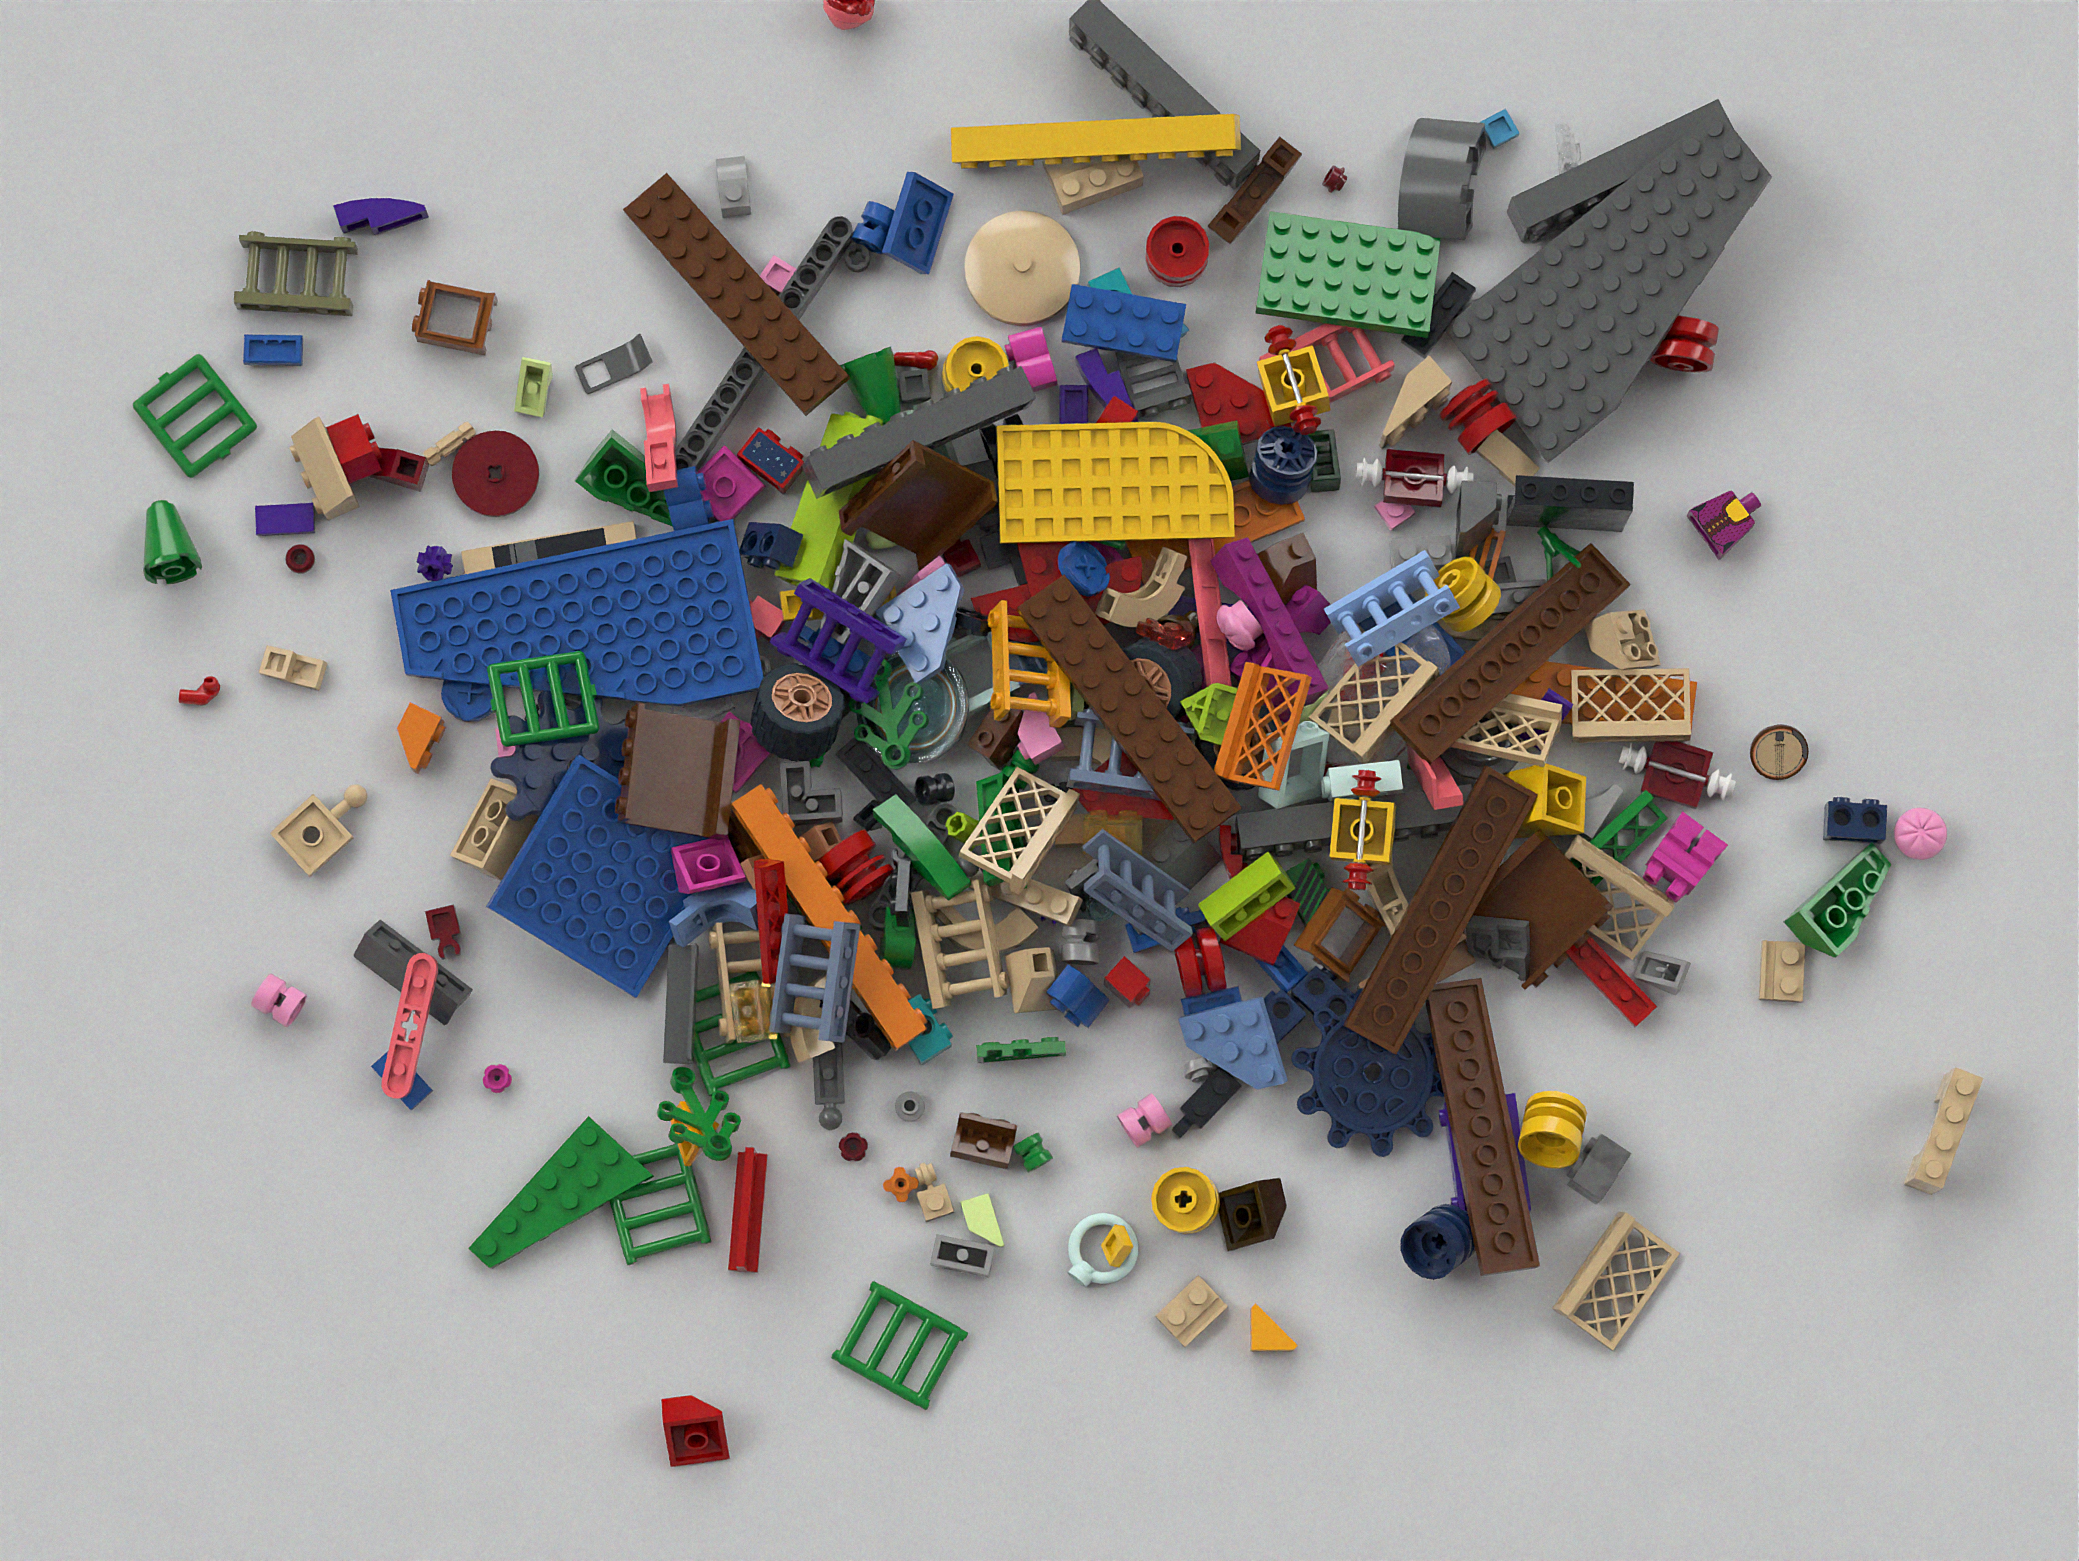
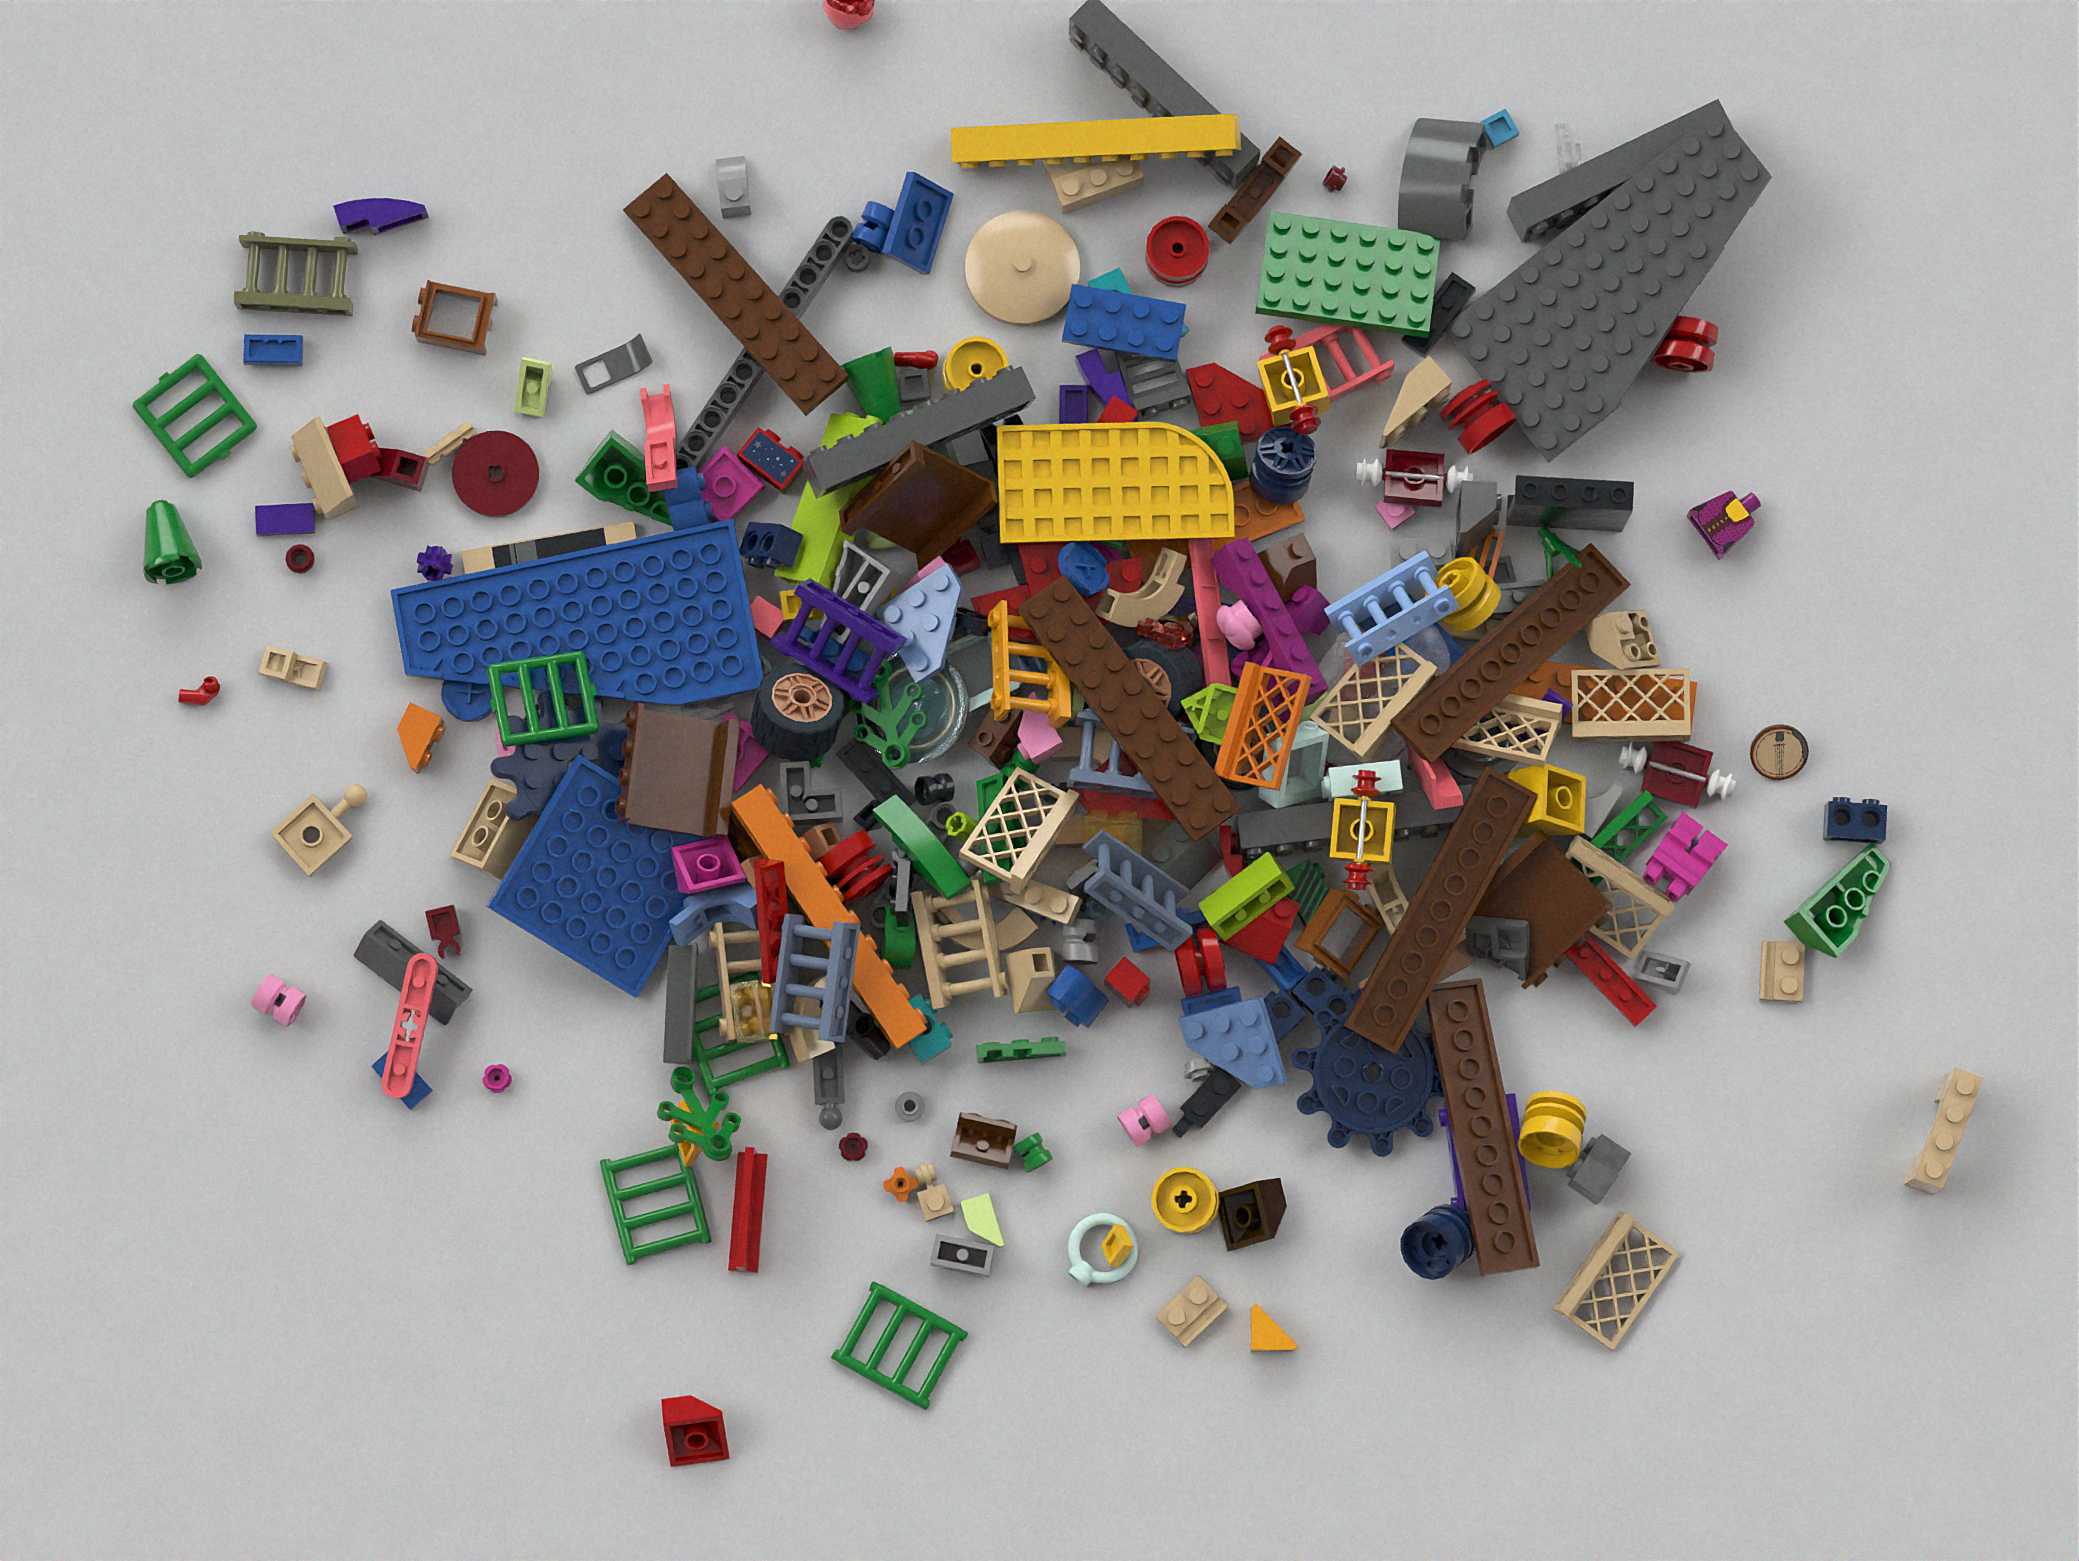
(570, 1185): green wing -> none
(777, 274): bright pink plate -> none
(1031, 352): dark pink brick -> none
(1325, 478): dark green slope -> none
(1506, 457): tan slope -> none
(1920, 833): bright pink piece -> none

